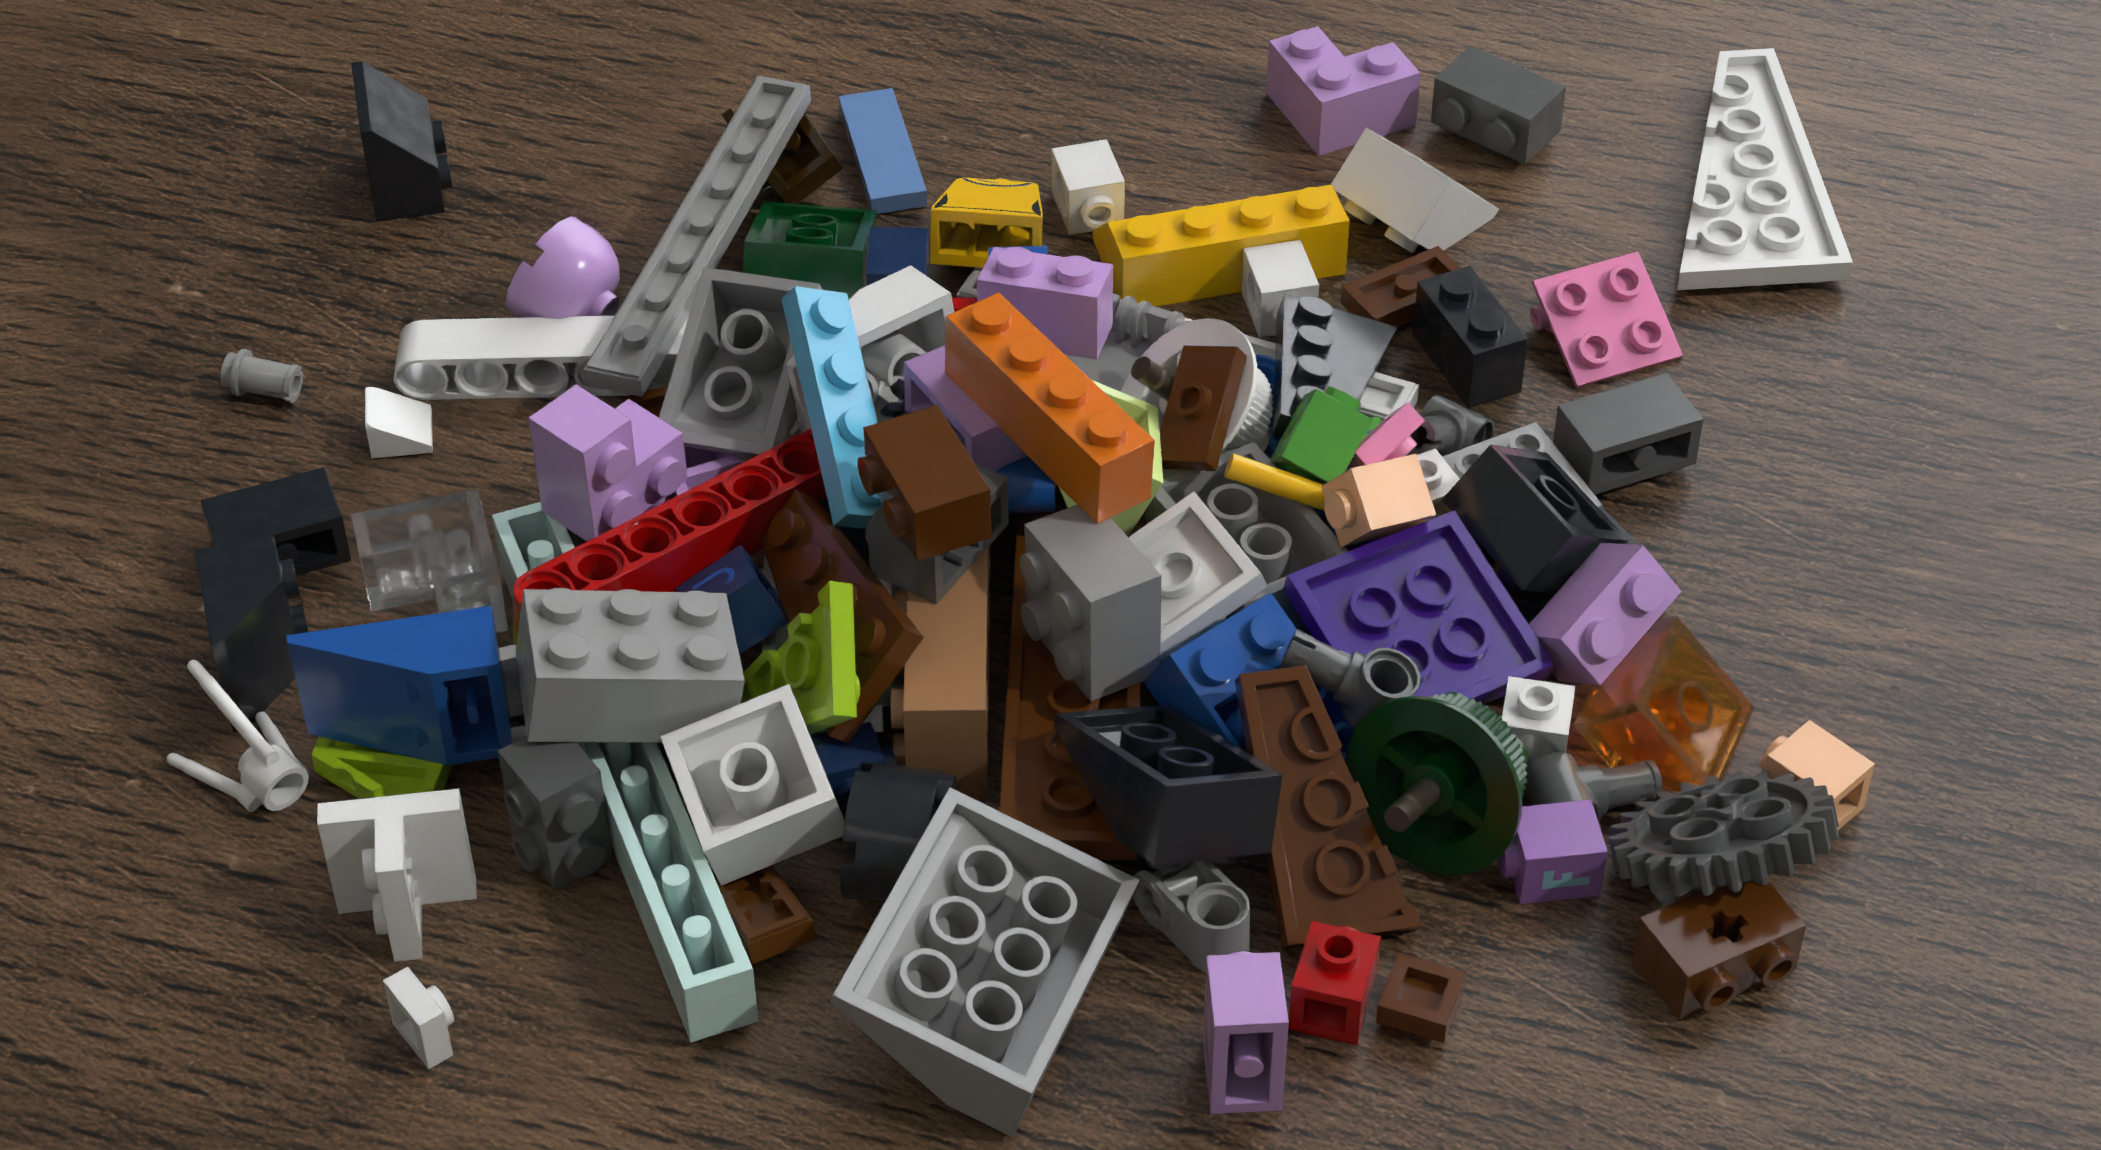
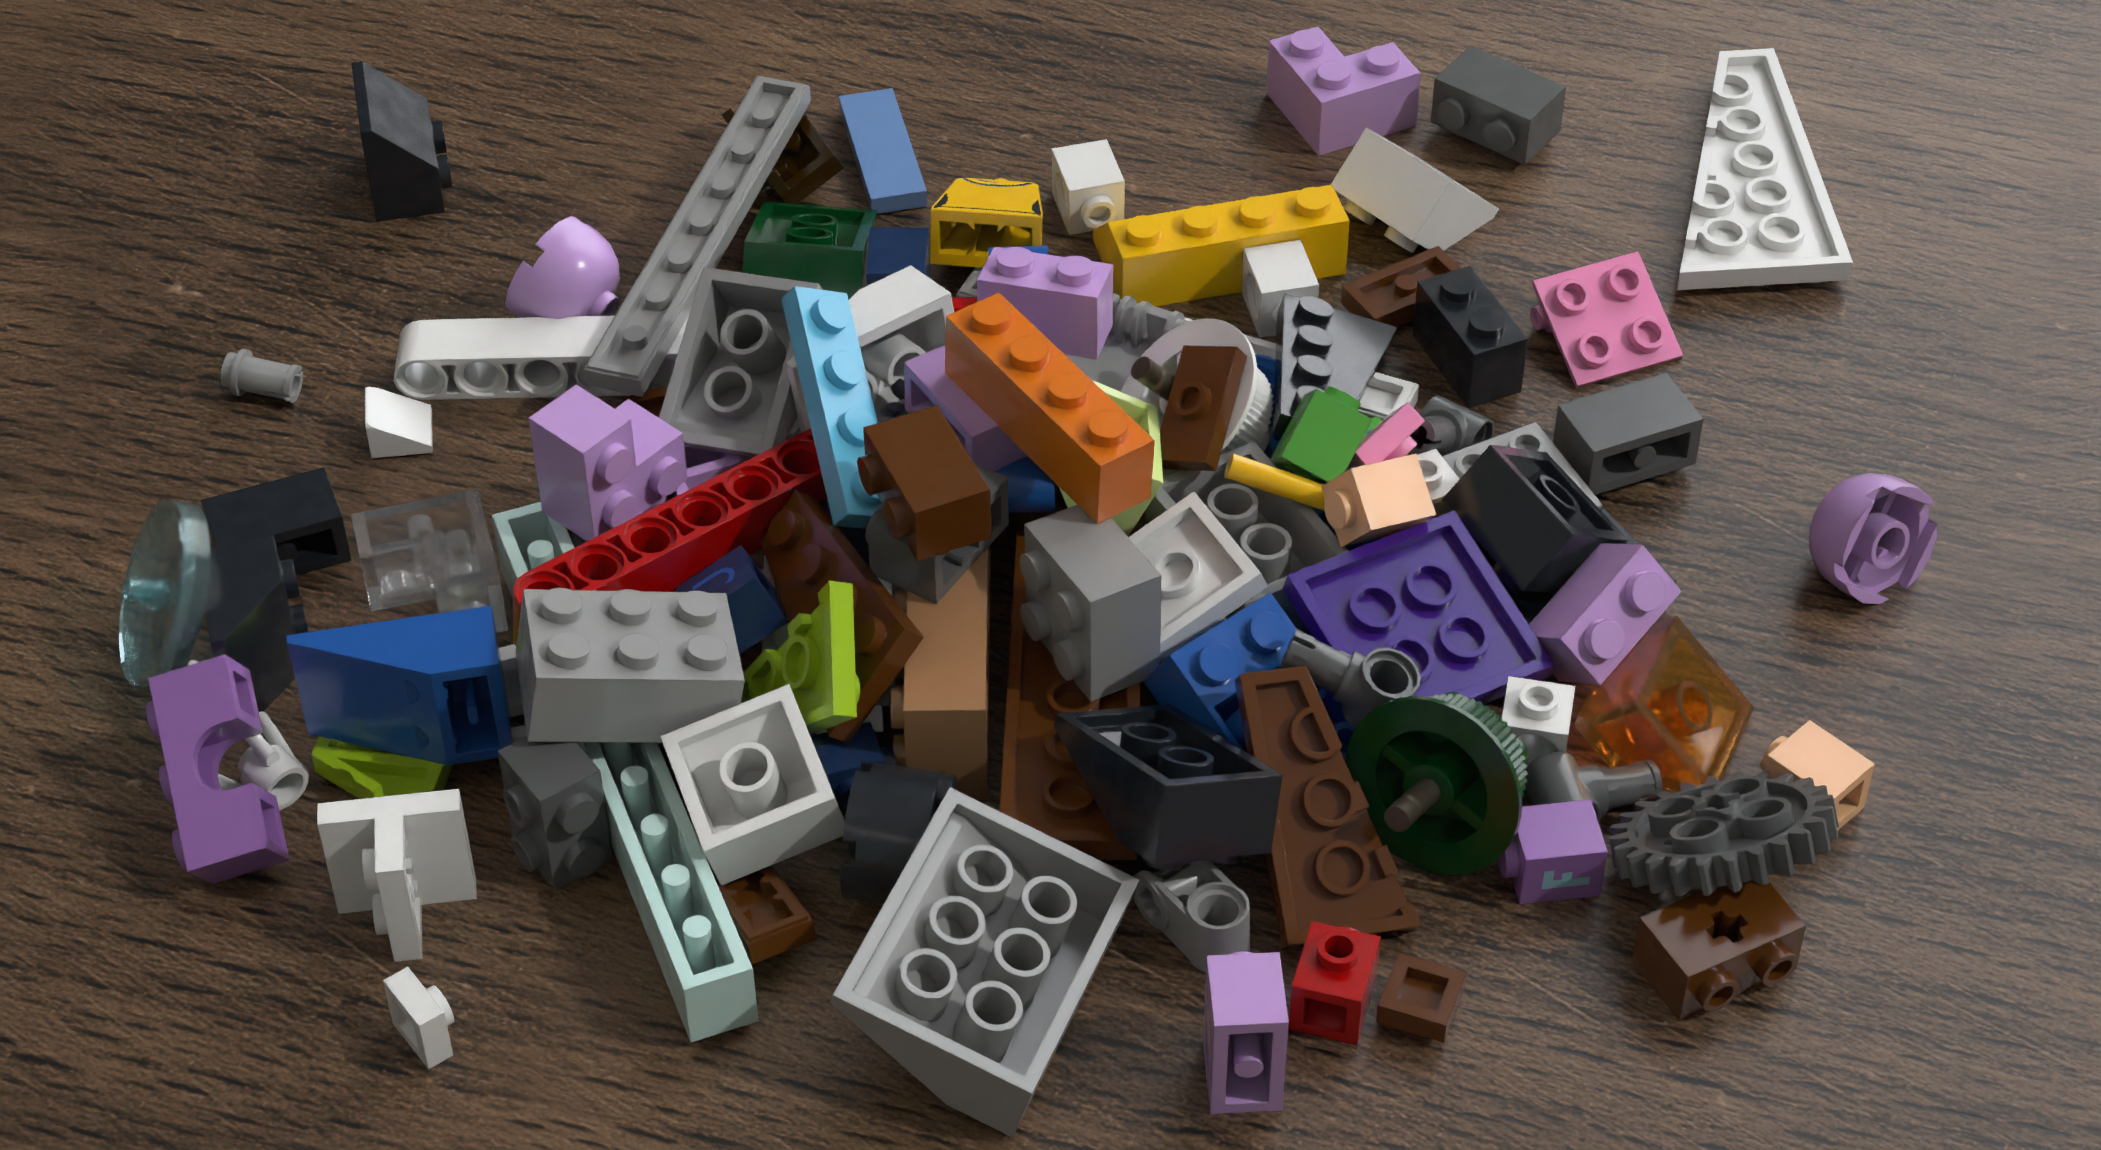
(164, 591): none -> clear light blue piece
(197, 718): none -> medium lavender arch
(1872, 535): none -> lavender cylinder

